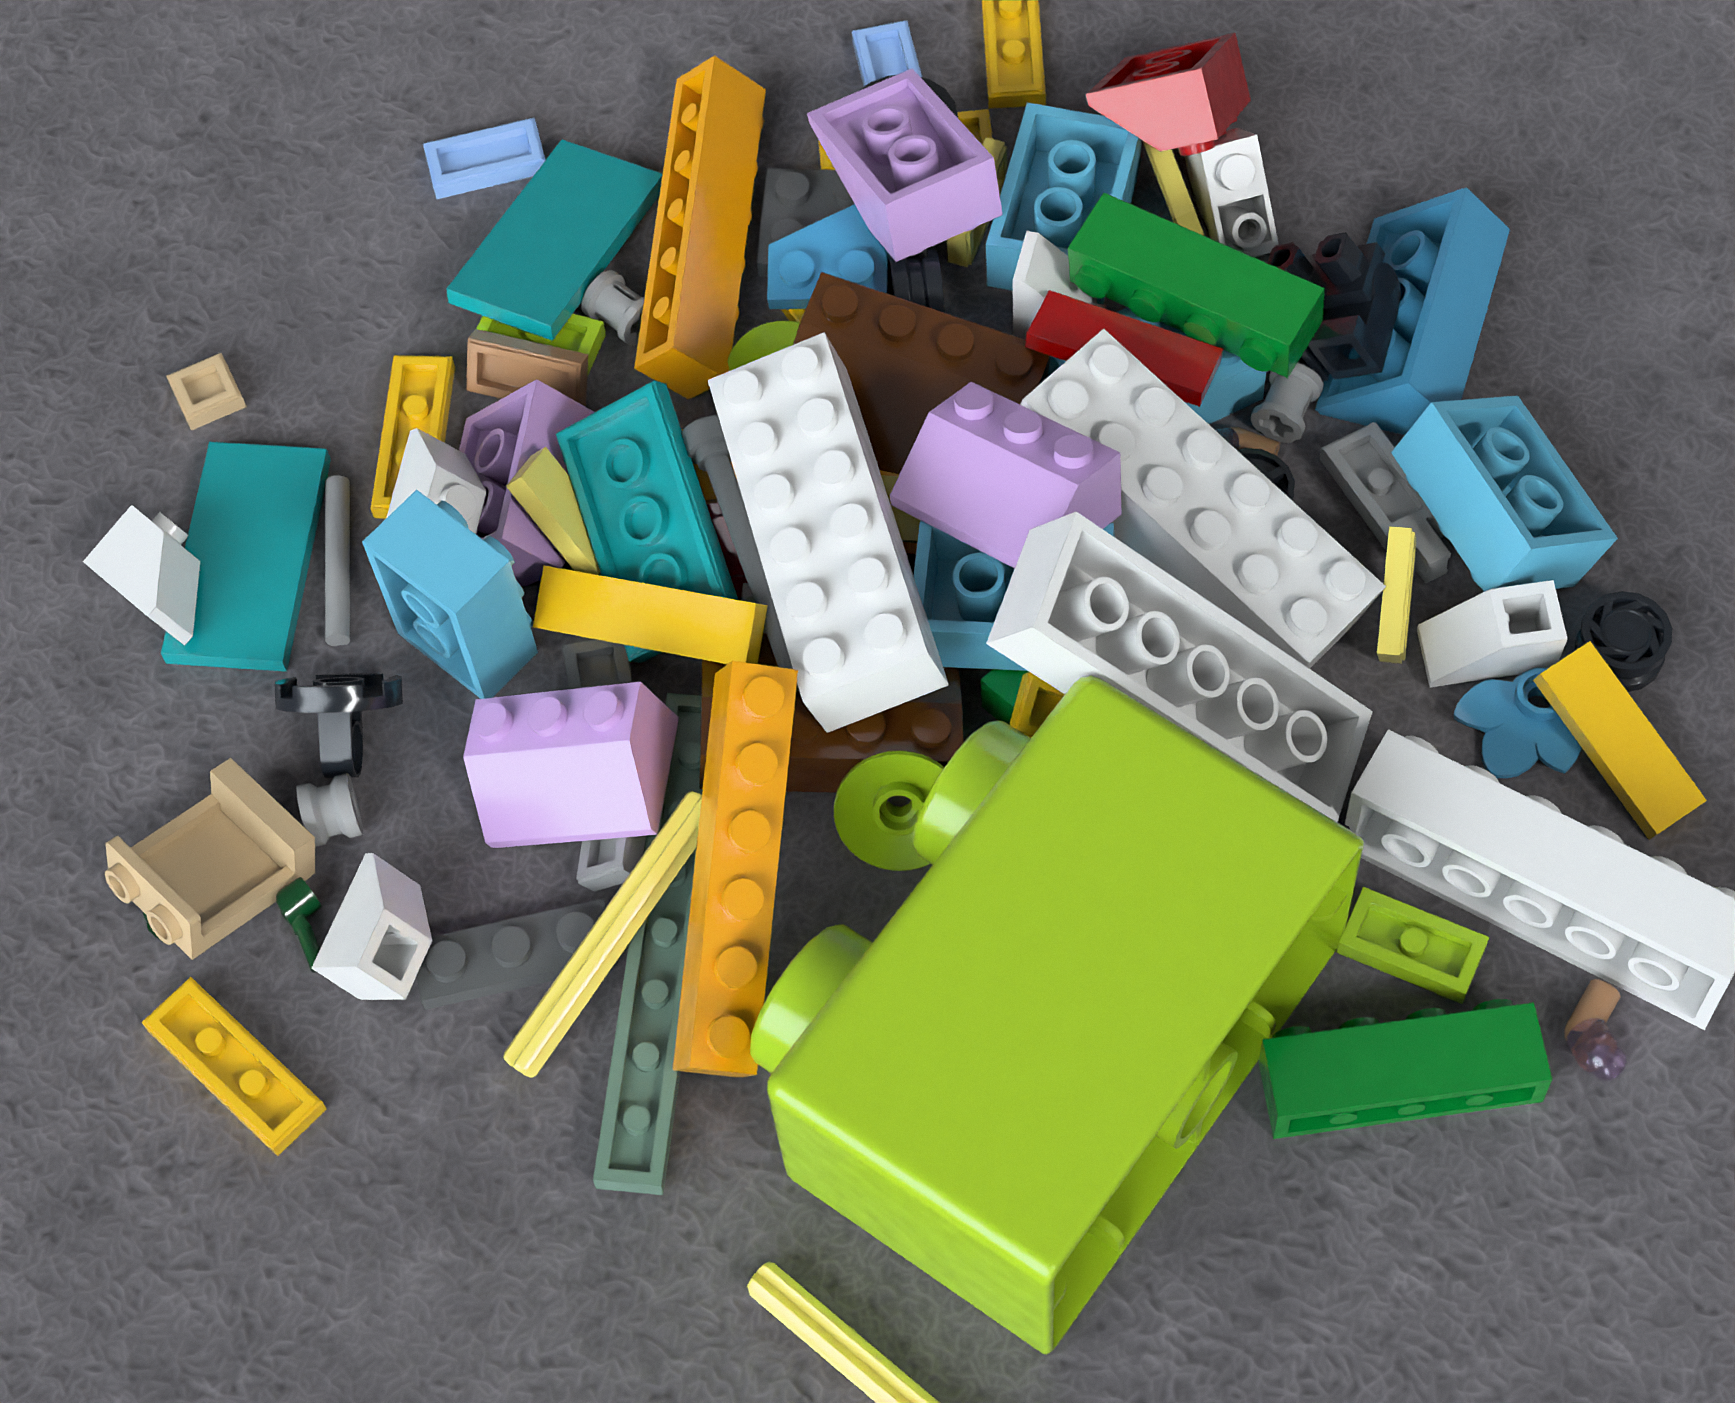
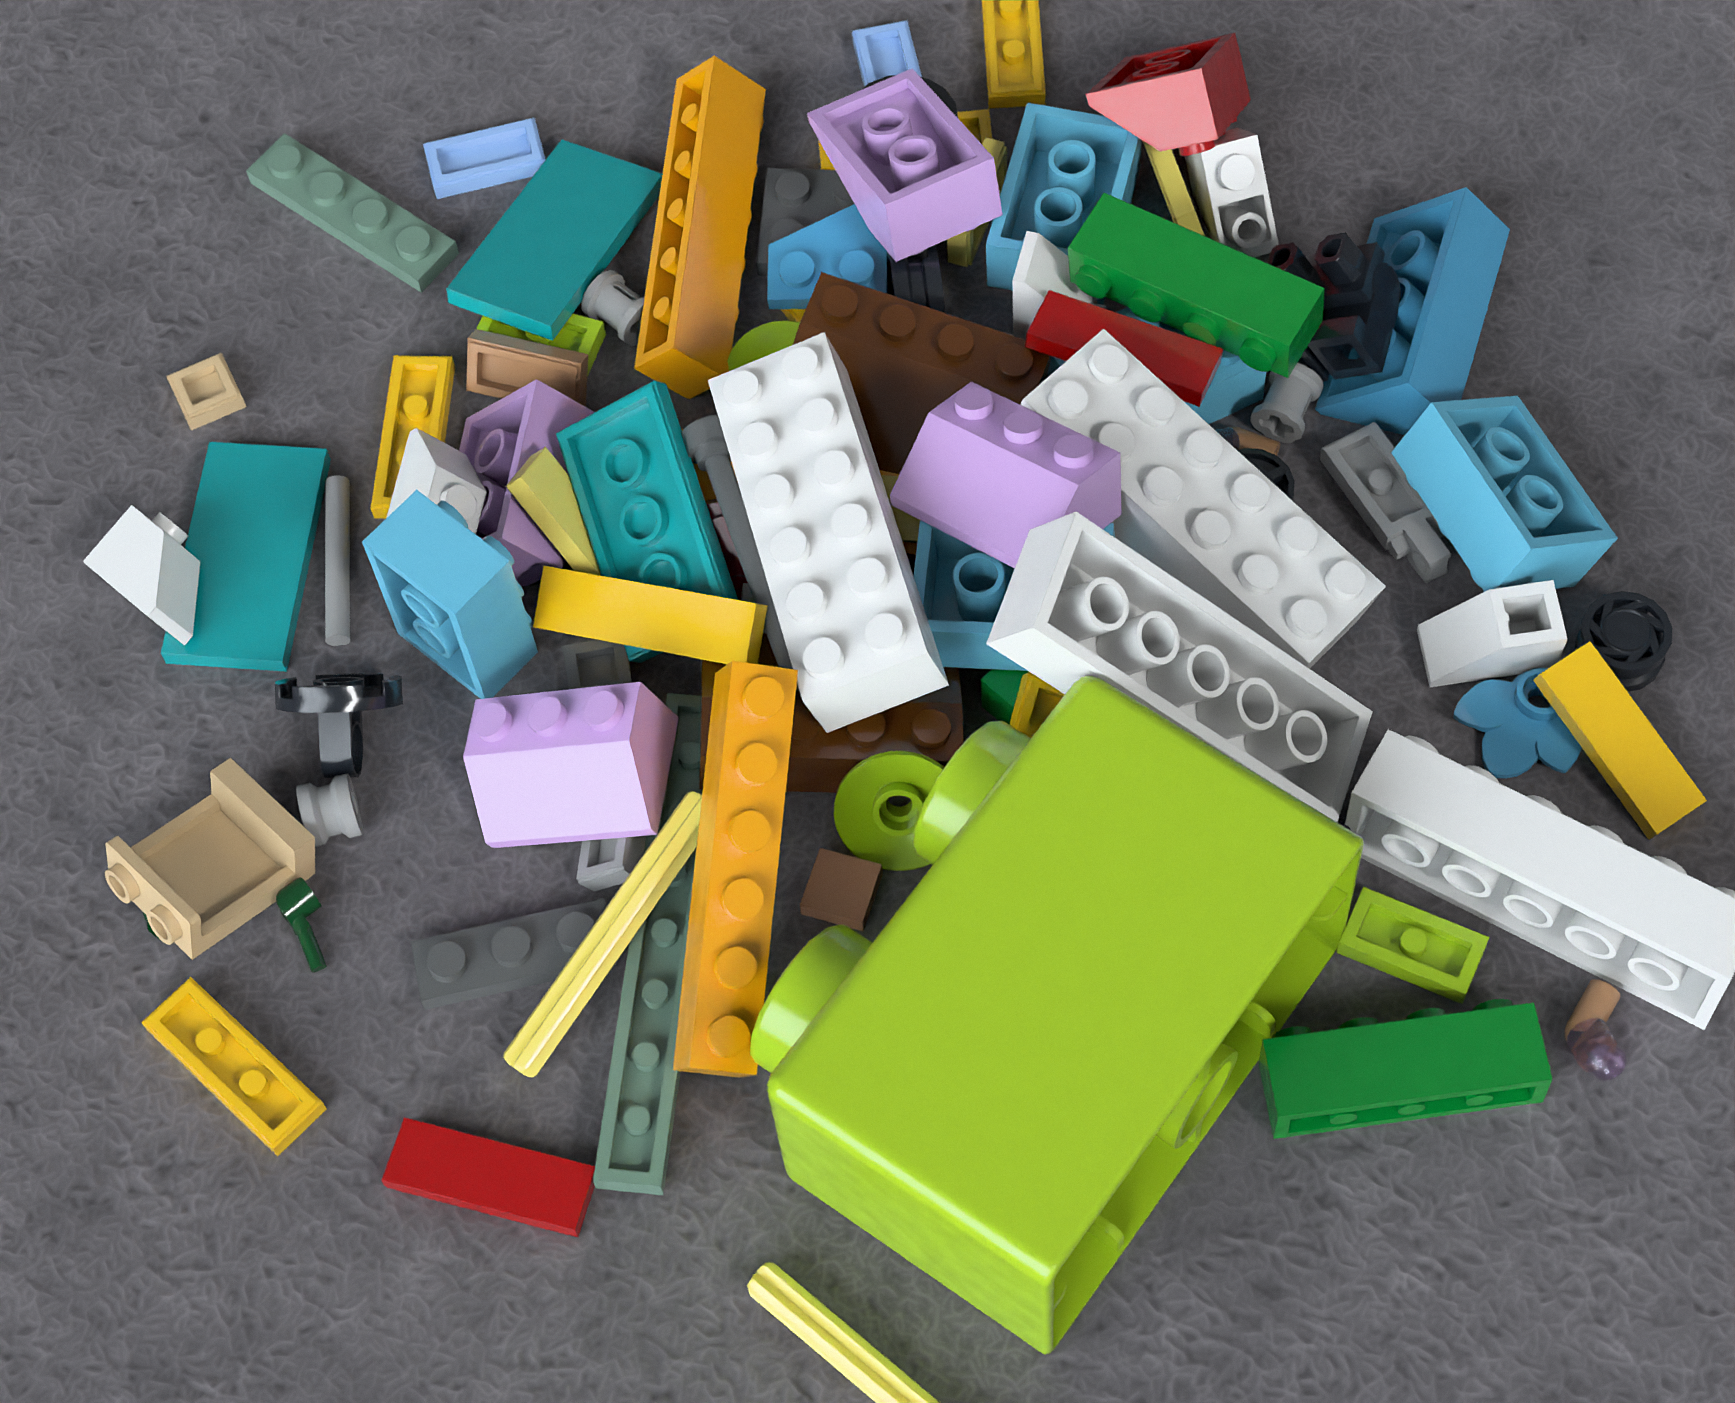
(353, 212): none -> sand green plate
(377, 934): white slope -> none
(490, 1177): none -> red tile
(841, 889): none -> nougat tile
(1396, 595): light yellow tile -> none

